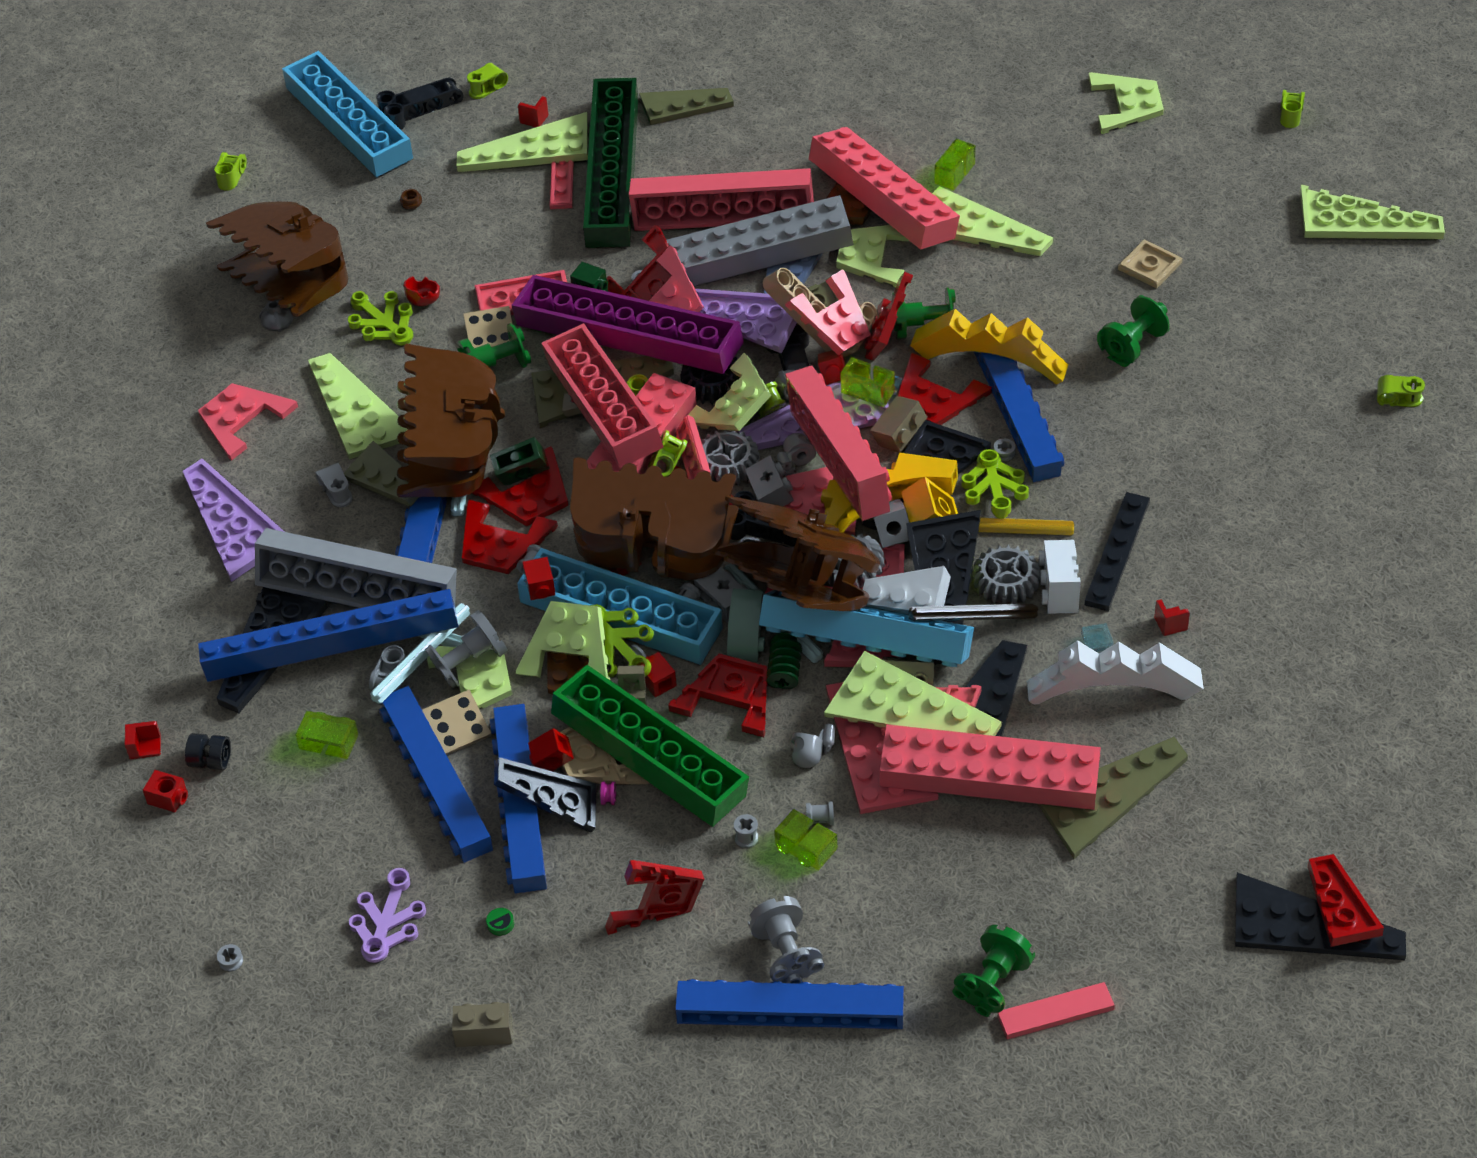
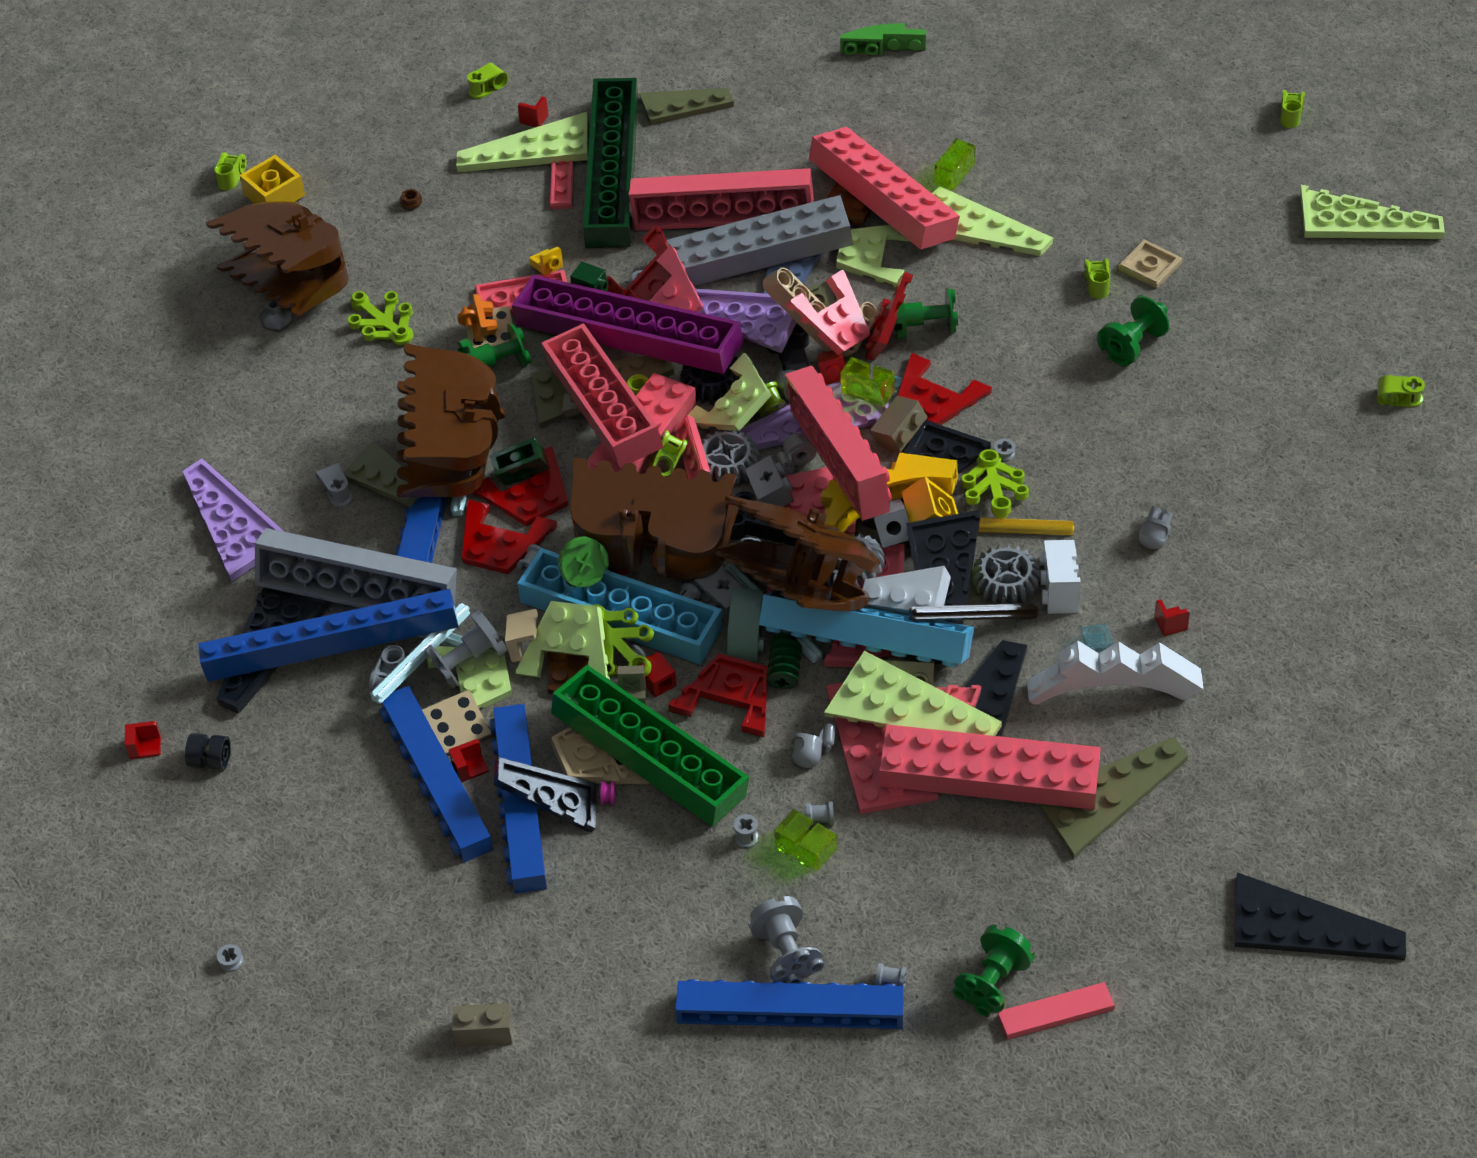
(165, 791): red brick -> none
(234, 409): coral wing -> none
(272, 182): none -> yellow brick
(321, 729): clear neon green piece -> none
(348, 114): medium azure brick -> none
(354, 407): yellowish green wing -> none
(387, 919): lavender plant -> none
(416, 291): red hair -> none
(418, 101): black piece -> none
(468, 760): none -> red panel
(474, 318): none -> orange hips
(500, 921): green tile -> none
(520, 628): none -> tan panel
(539, 578): red brick -> none
(547, 261): none -> yellow bracket
(550, 750): red brick -> none
(583, 561): none -> bright green tile
(667, 894): red wing -> none
(875, 38): none -> bright green slope
(890, 975): none -> light grey bush
(989, 335): yellow arch -> none
(1022, 416): blue brick -> none
(1097, 278): none -> lime piece
(1117, 551): black plate -> none
(1135, 97): yellowish green wing -> none
(1155, 528): none -> light grey piece
(1341, 904): red wing -> none

